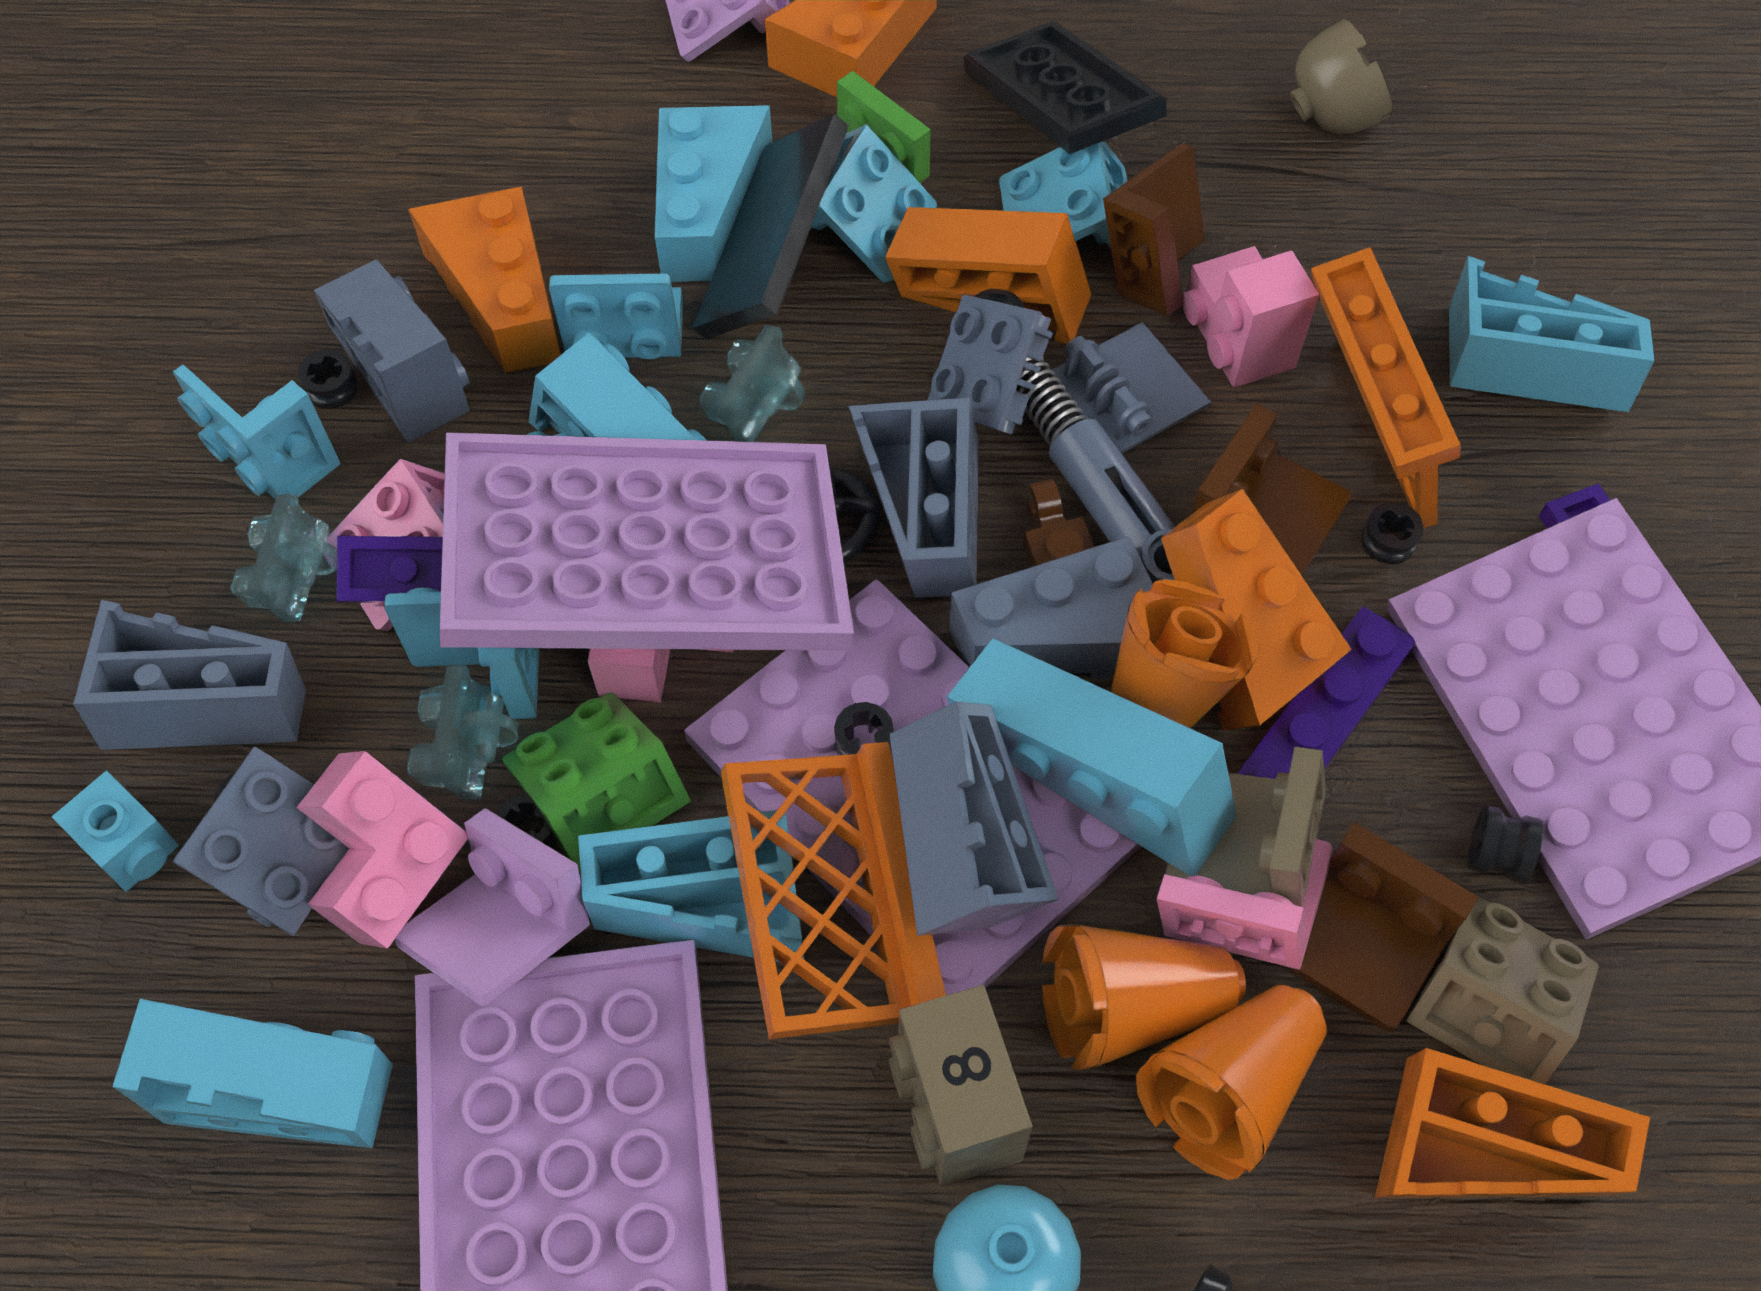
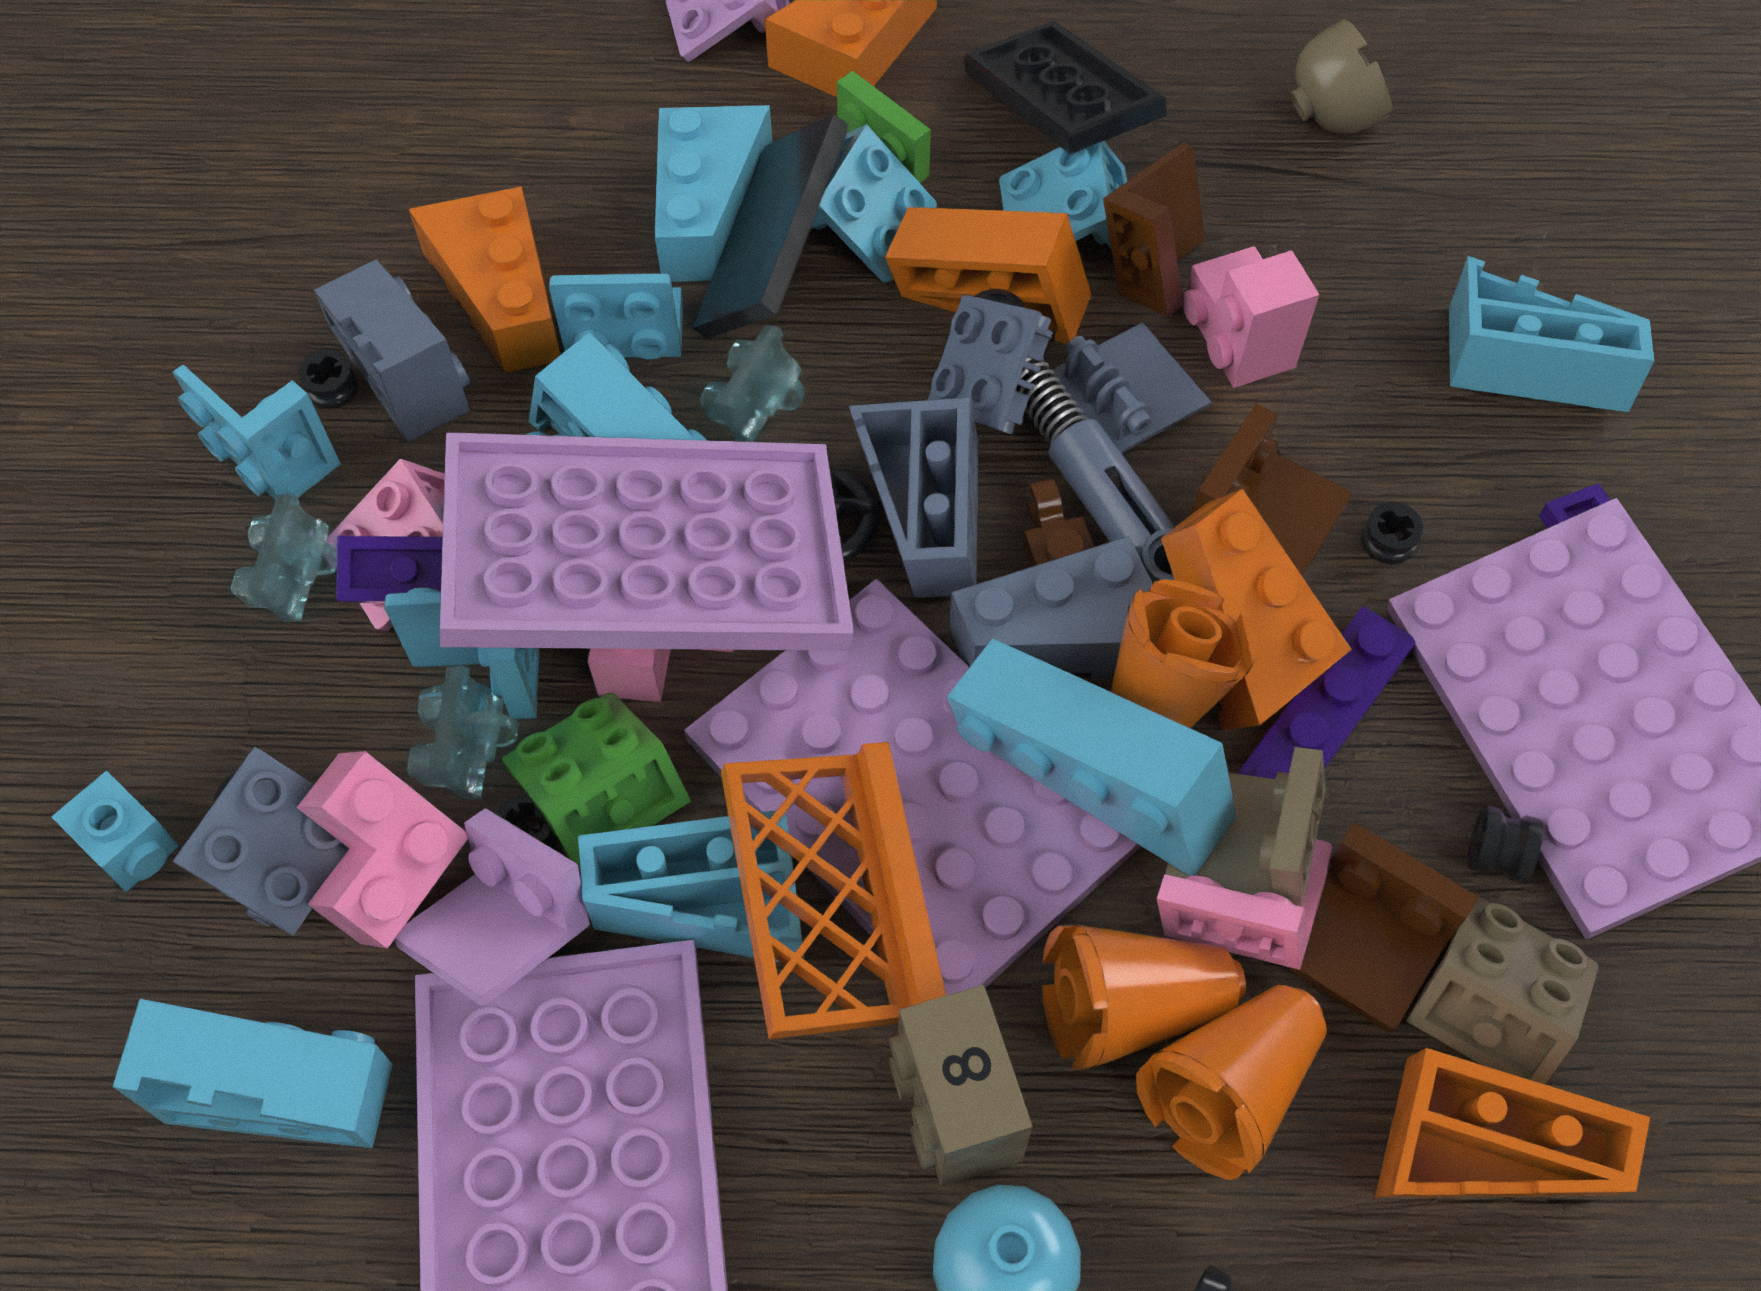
(184, 685): sand blue wedge -> none
(858, 715): black bush -> none
(965, 823): sand blue wedge -> none
(1389, 376): orange fence -> none

